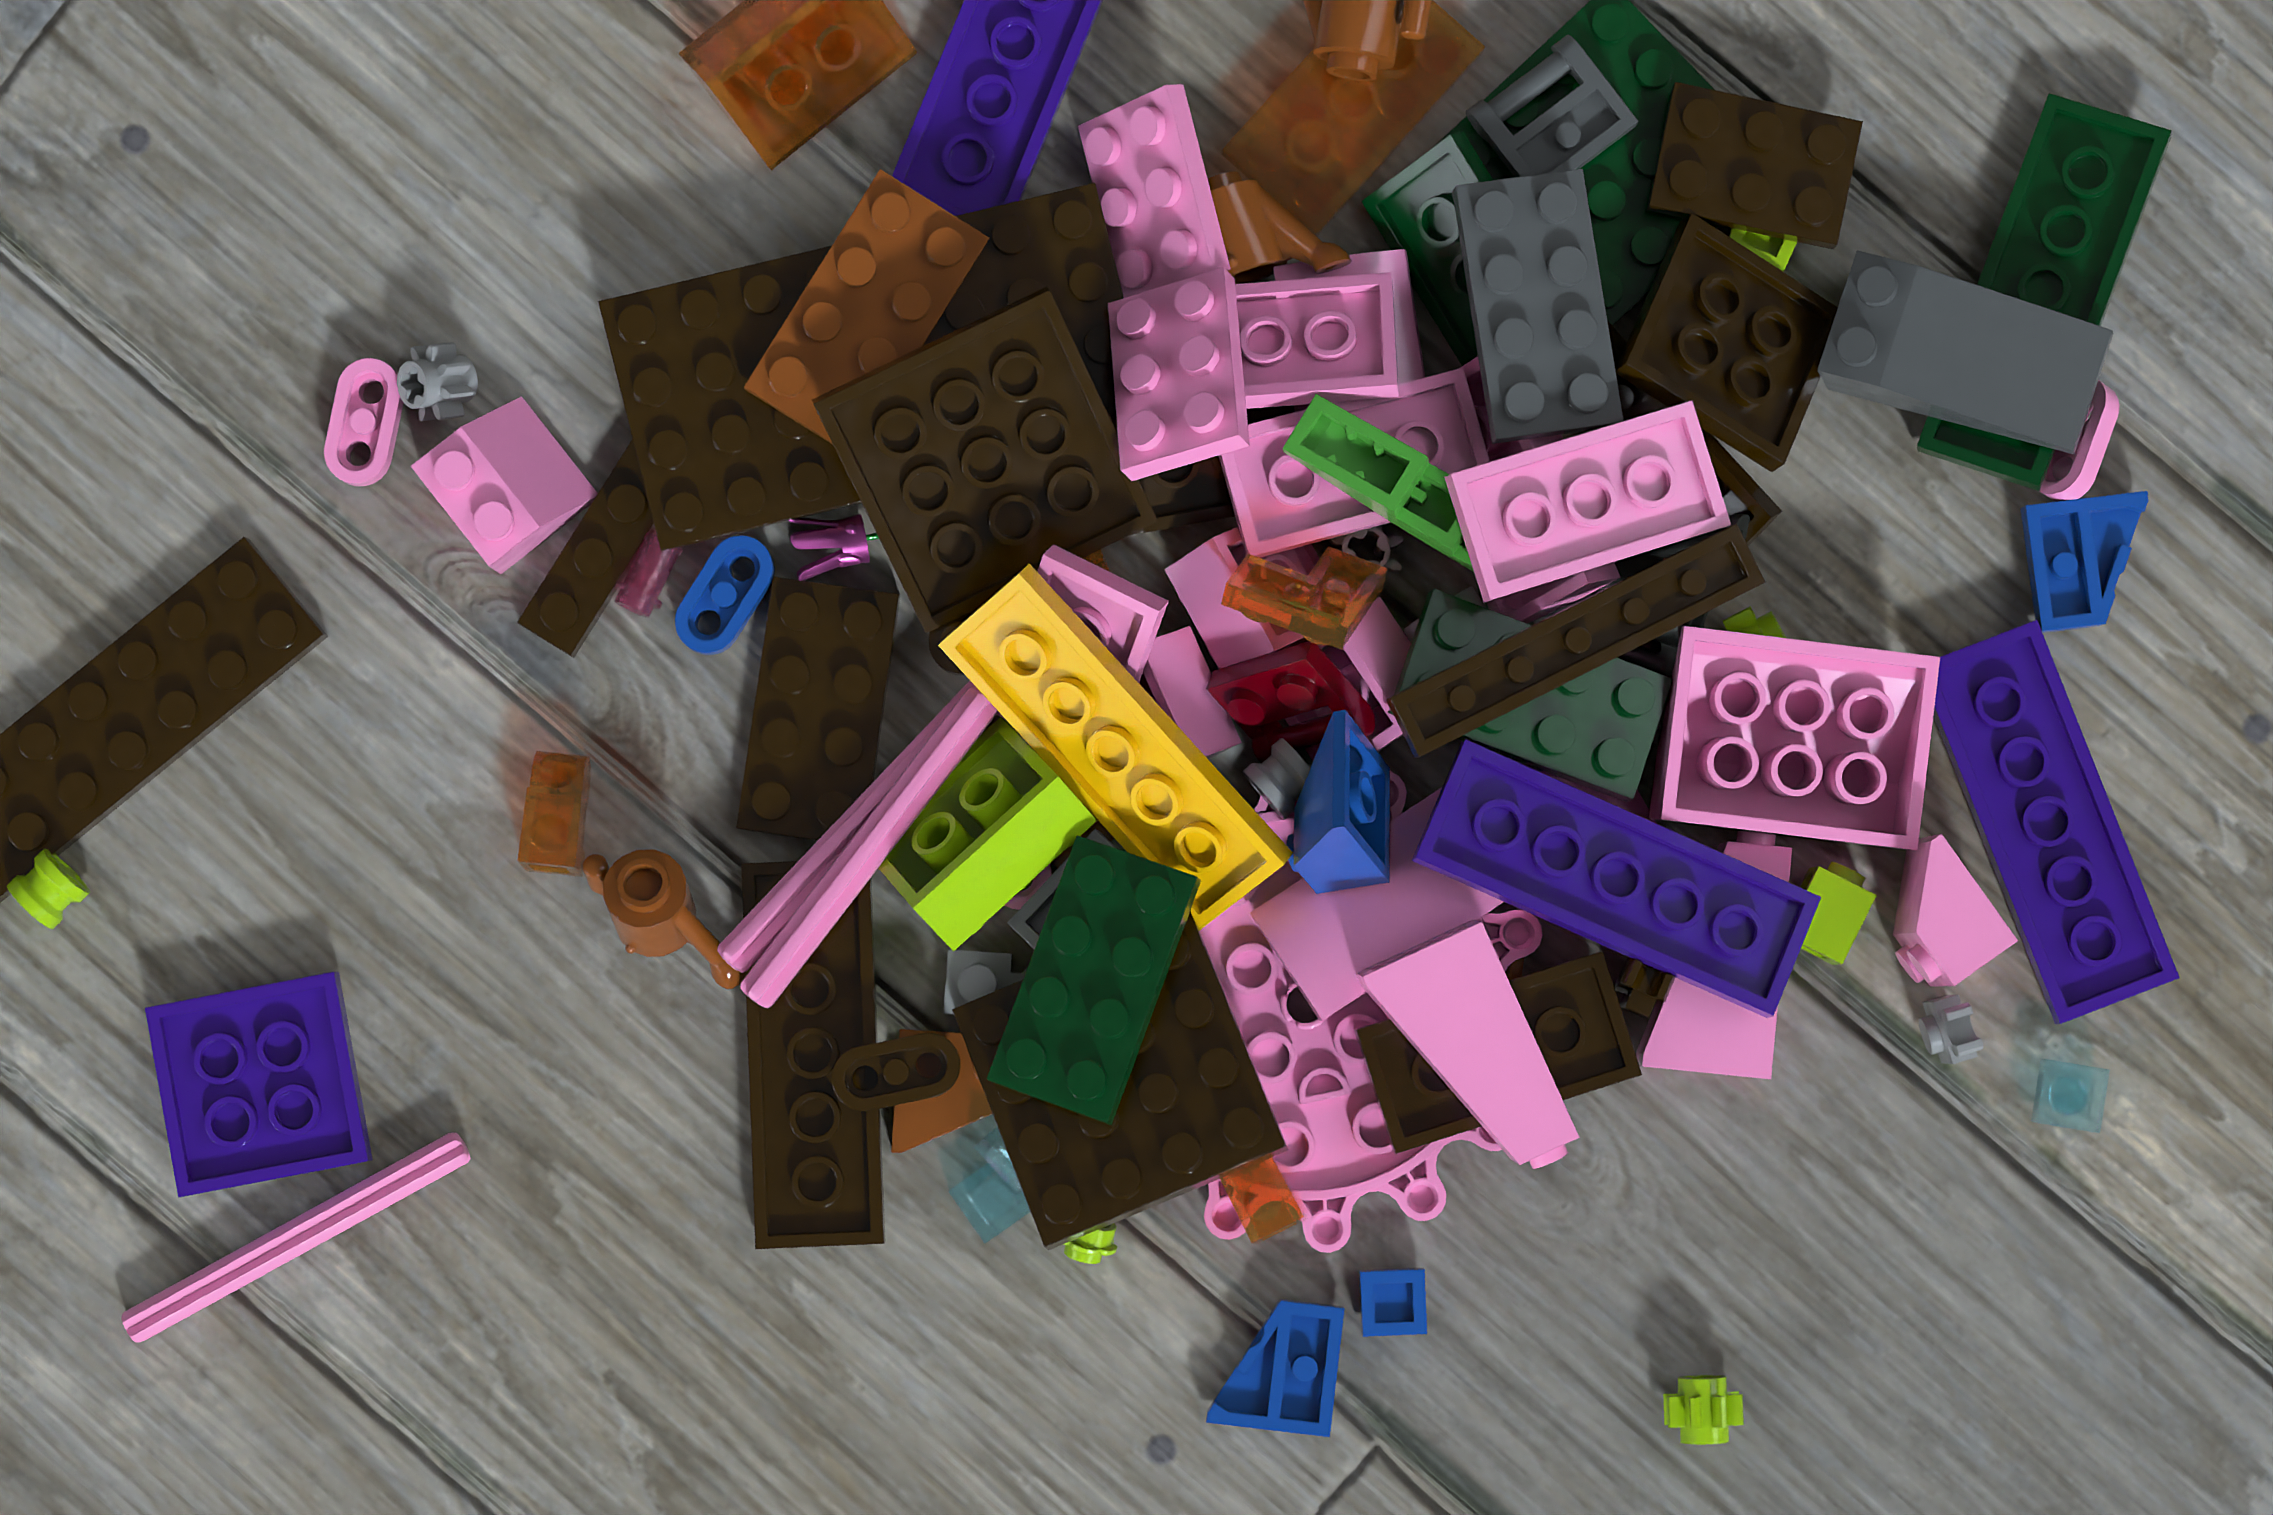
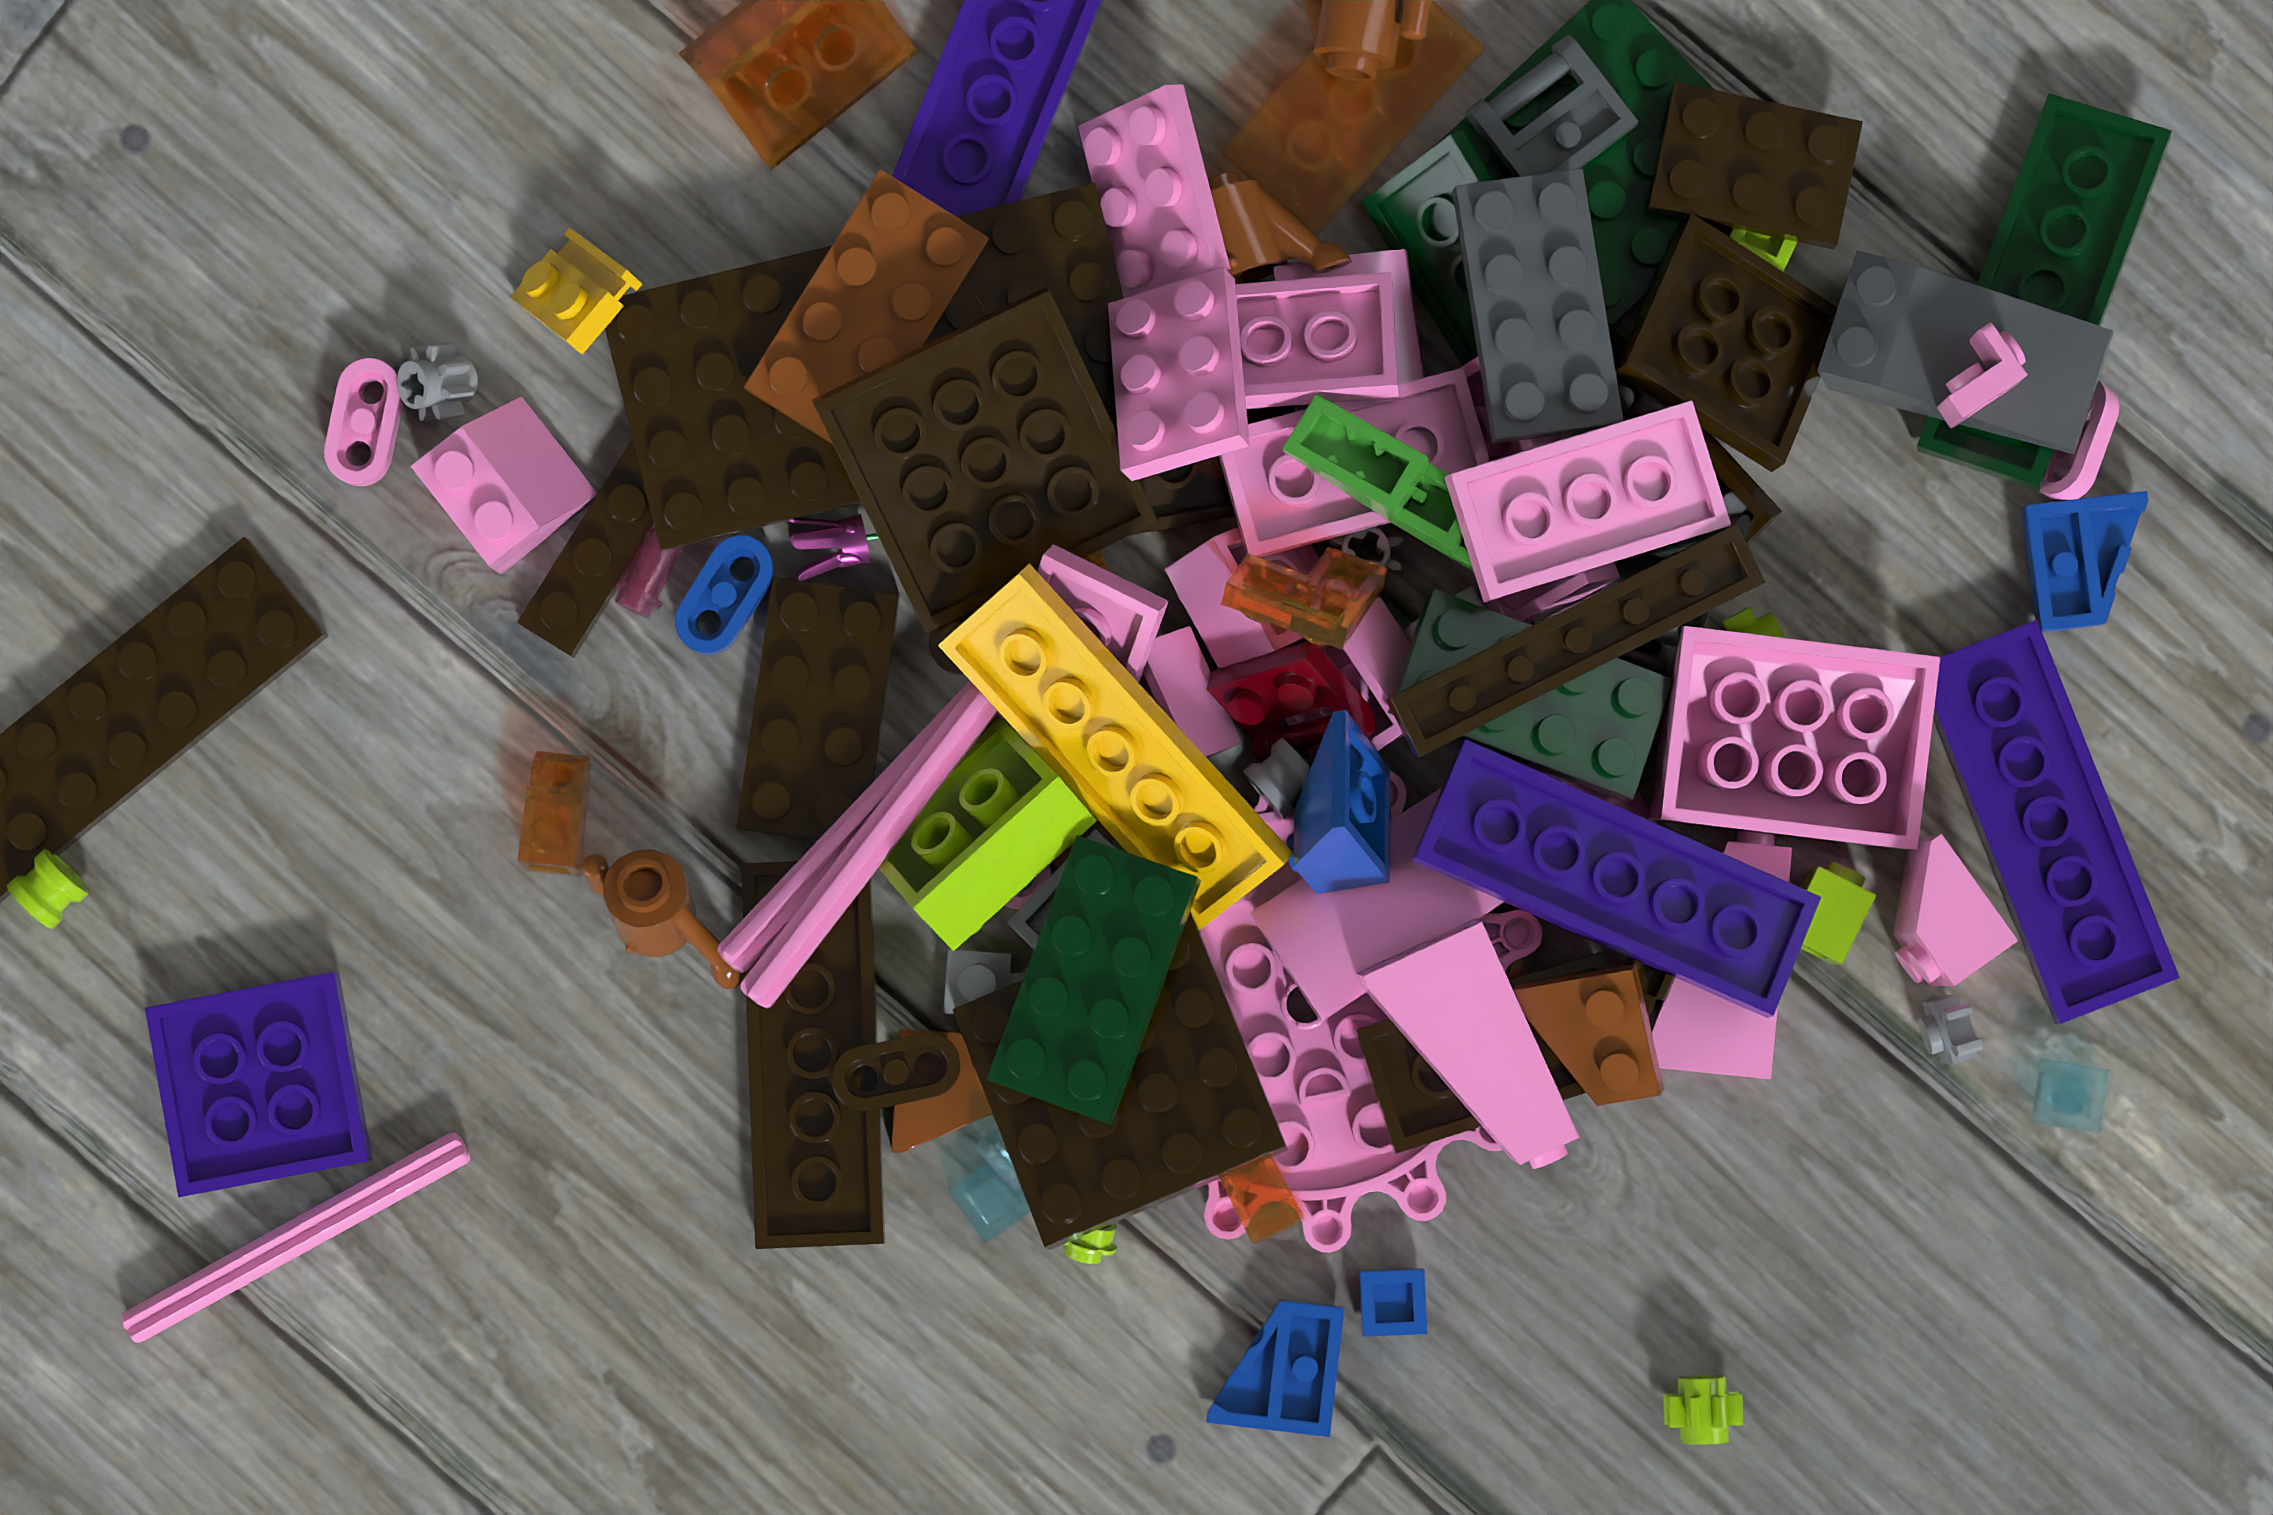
(575, 291): none -> yellow plate
(1597, 1031): none -> dark orange wing
(1977, 388): none -> bright pink bracket

